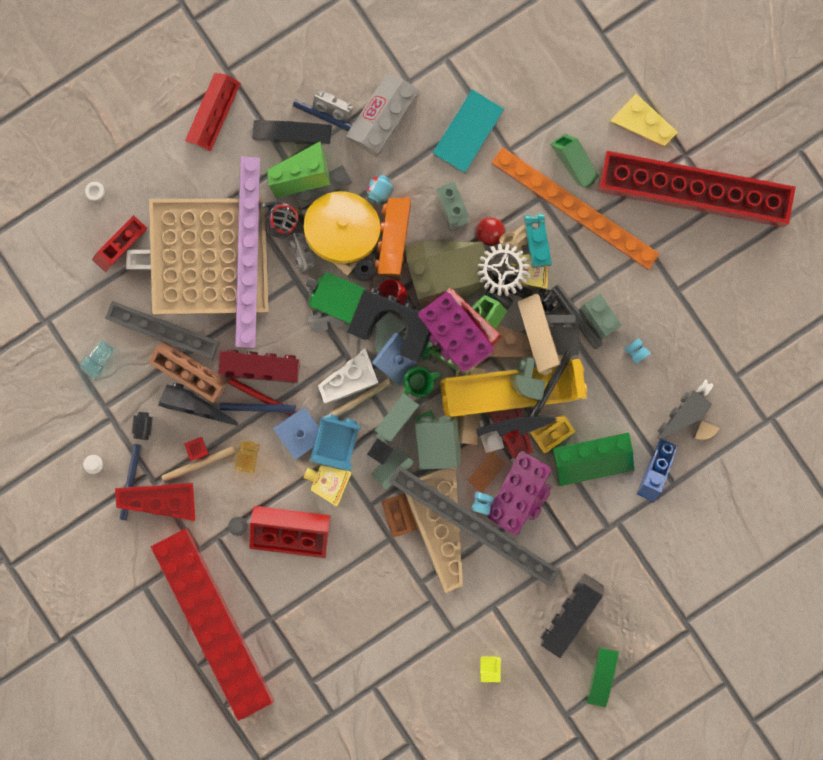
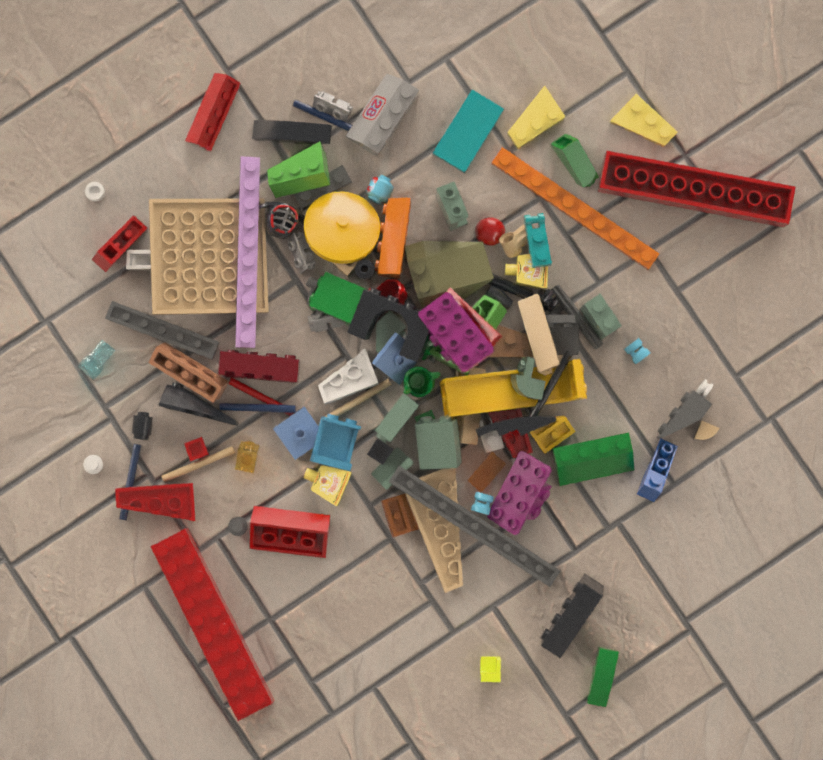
(512, 271): white gear -> none
(536, 119): none -> light yellow wing

